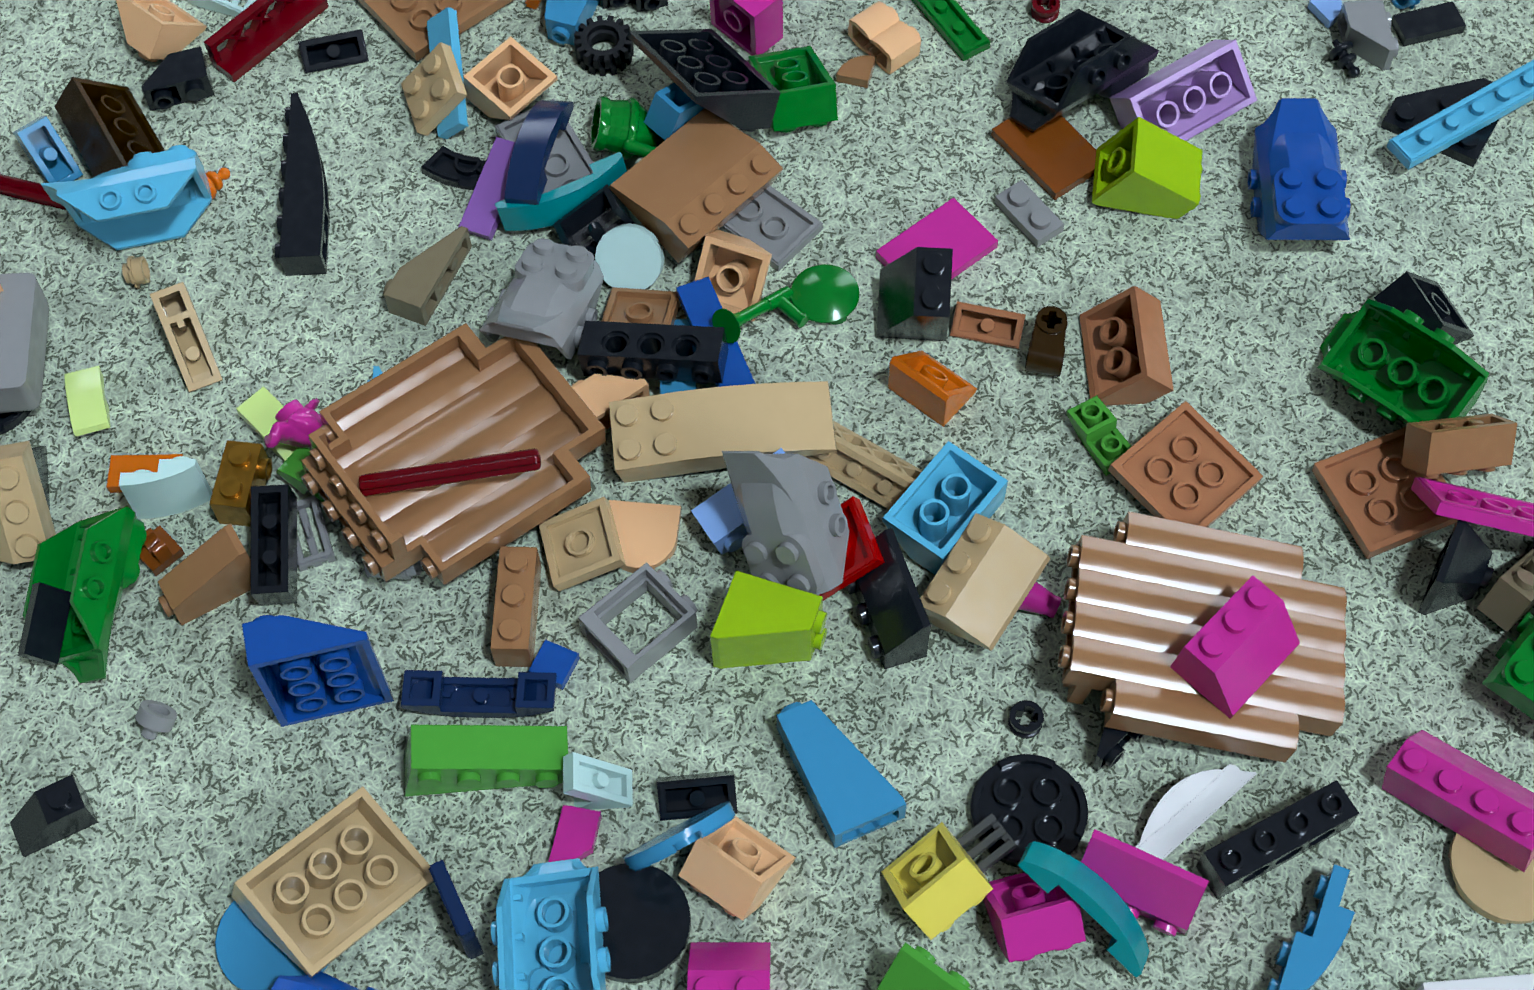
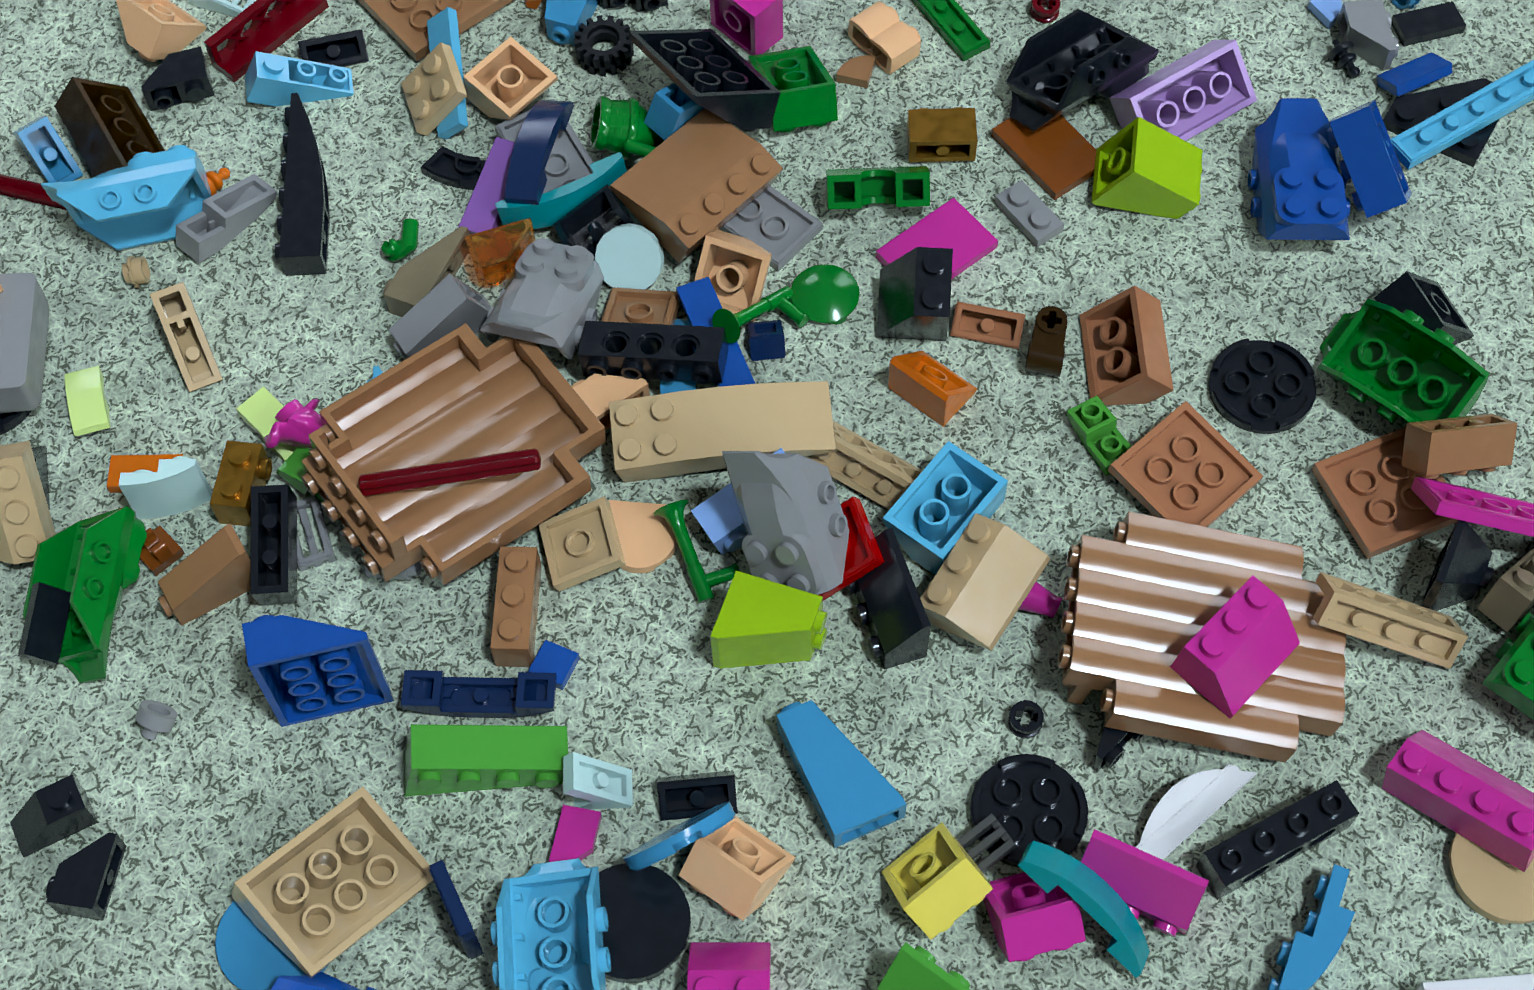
(87, 879): none -> black slope
(224, 217): none -> light grey slope
(275, 77): none -> medium azure slope
(404, 246): none -> green arm
(438, 314): none -> light grey slope
(497, 251): none -> clear orange slope
(645, 579): light grey window -> none
(701, 582): none -> green piece
(766, 340): none -> dark blue slope
(877, 185): none -> green arch
(941, 134): none -> pearl gold brick
(1262, 386): none -> black tile
(1369, 159): none -> blue slope
(1388, 621): none -> tan fence
(1414, 74): none -> blue tile

